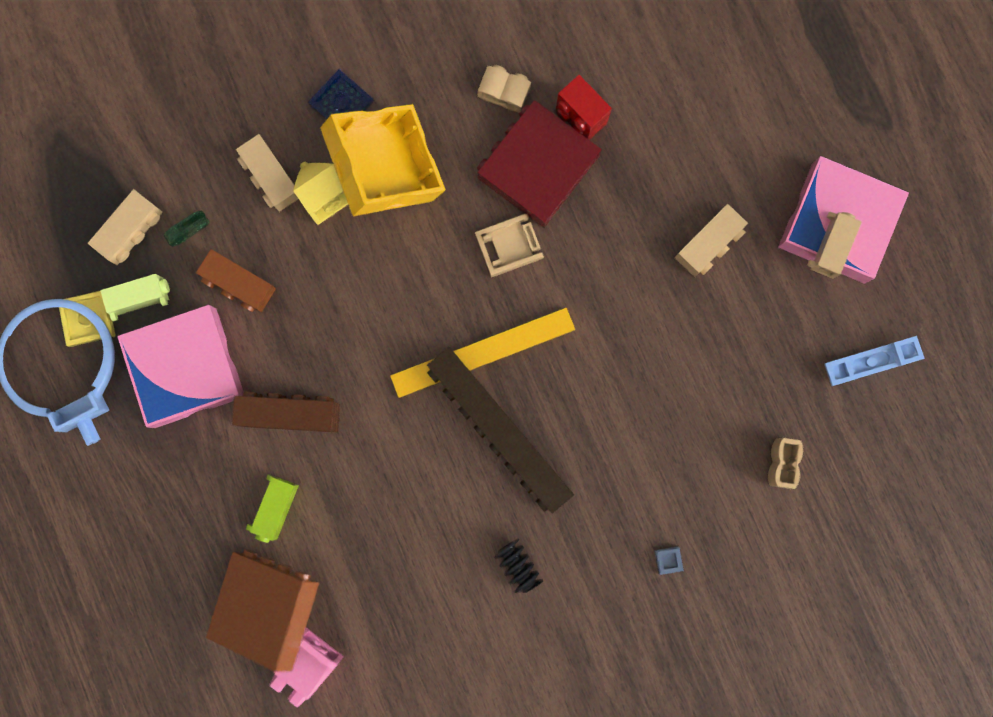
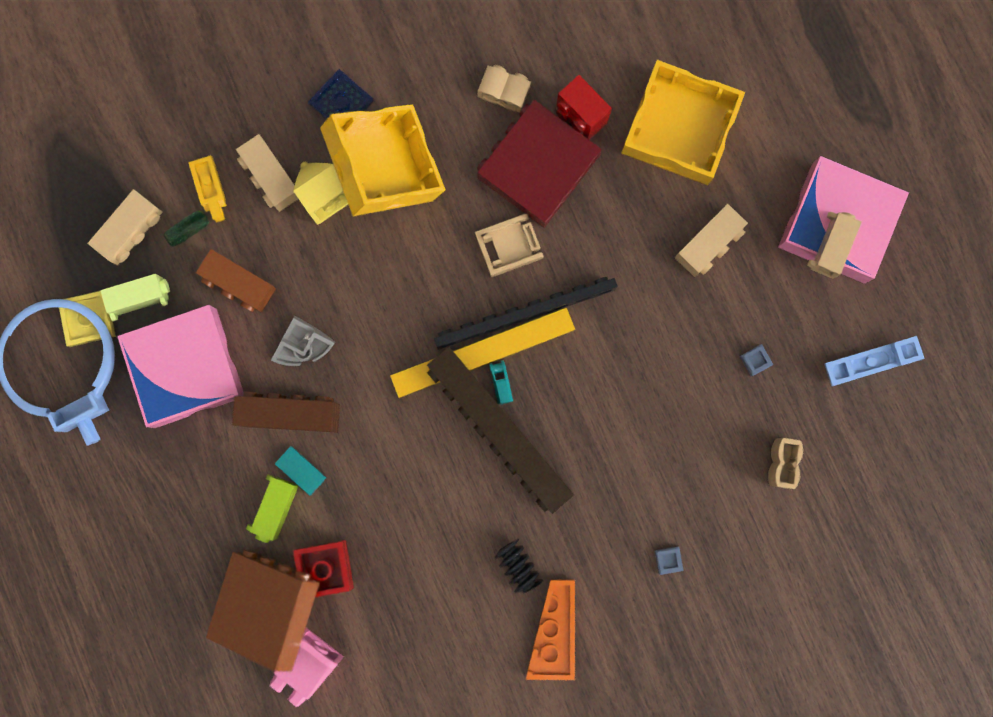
(208, 186): none -> yellow hinge
(300, 470): none -> teal tile
(302, 344): none -> light grey brick
(327, 565): none -> red brick
(502, 386): none -> teal bar
(534, 309): none -> black plate
(555, 639): none -> orange wing
(683, 123): none -> yellow tile
(756, 360): none -> sand blue tile

